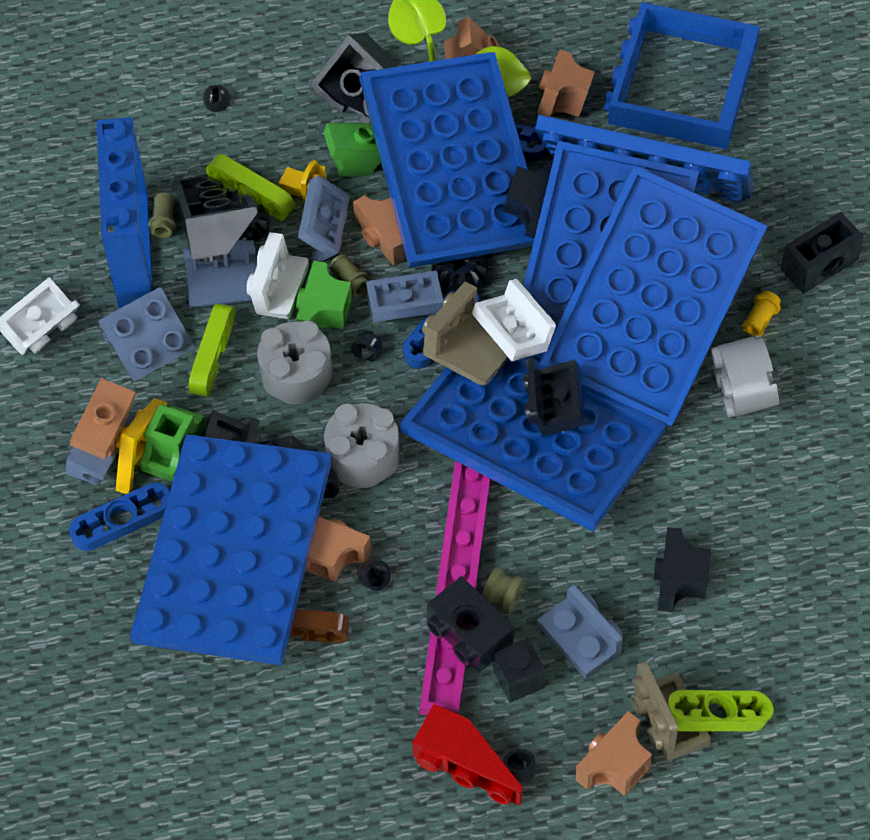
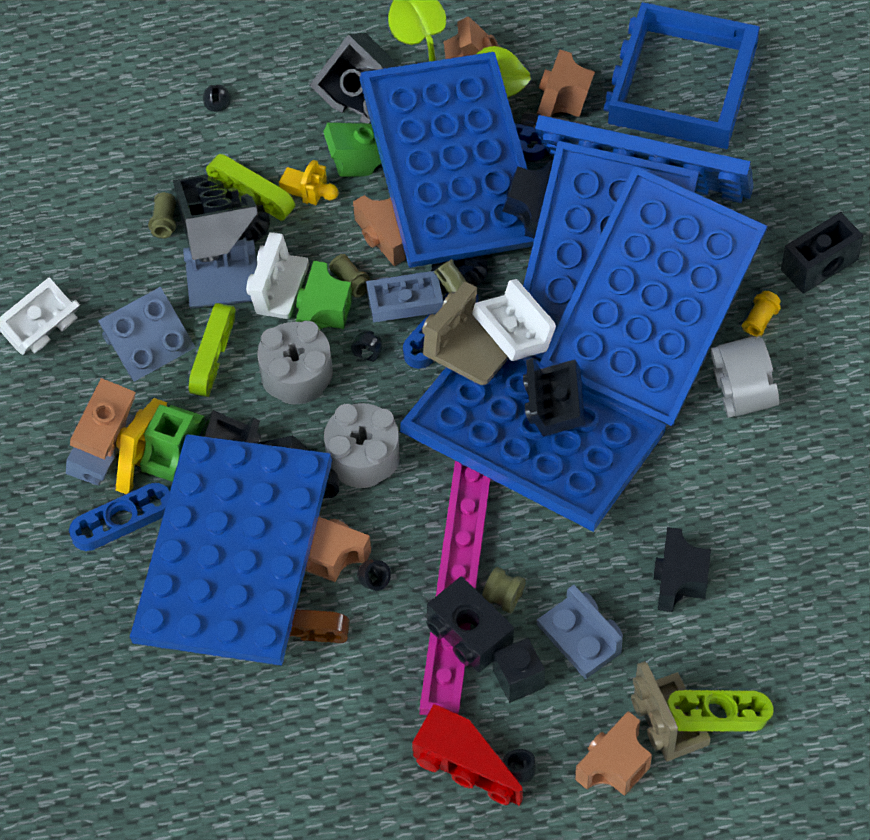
(124, 207): blue window -> none
(323, 218): sand blue bracket -> none
(450, 276): none -> olive pin

